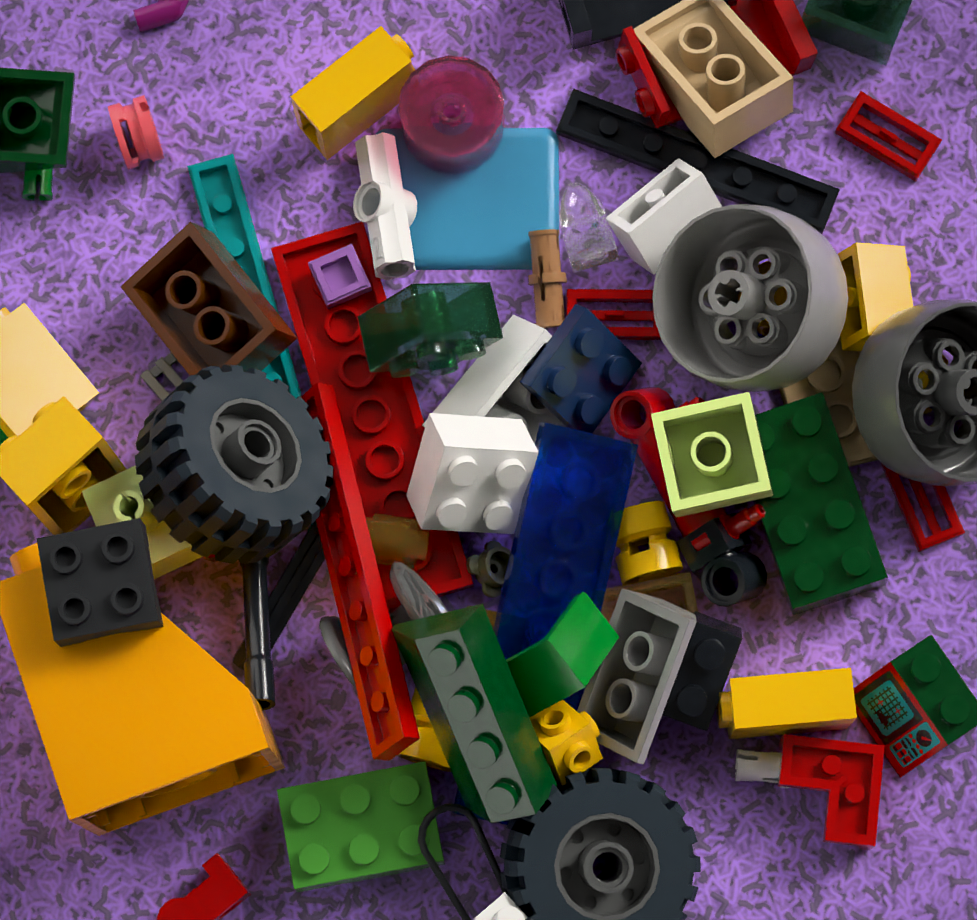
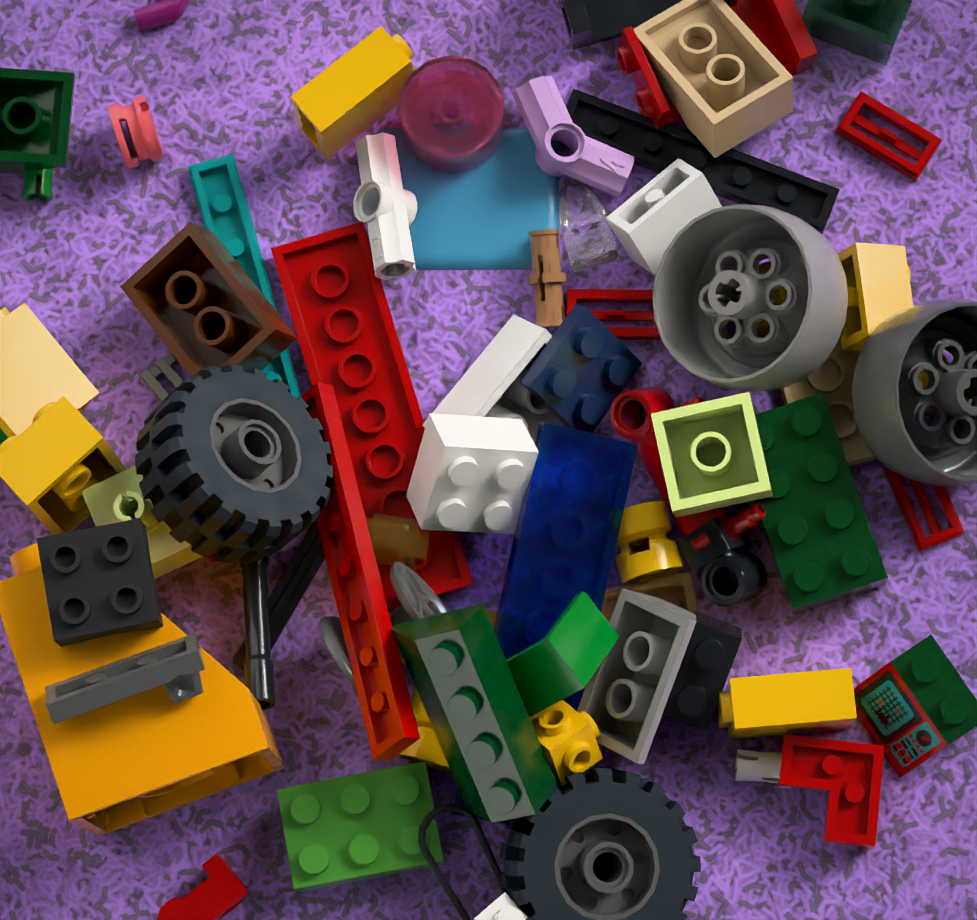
(171, 665): none -> dark grey hinge
(339, 276): medium lavender tile -> none
(430, 328): clear green brick -> none
(479, 565): olive plate -> none
(550, 121): none -> lavender piece

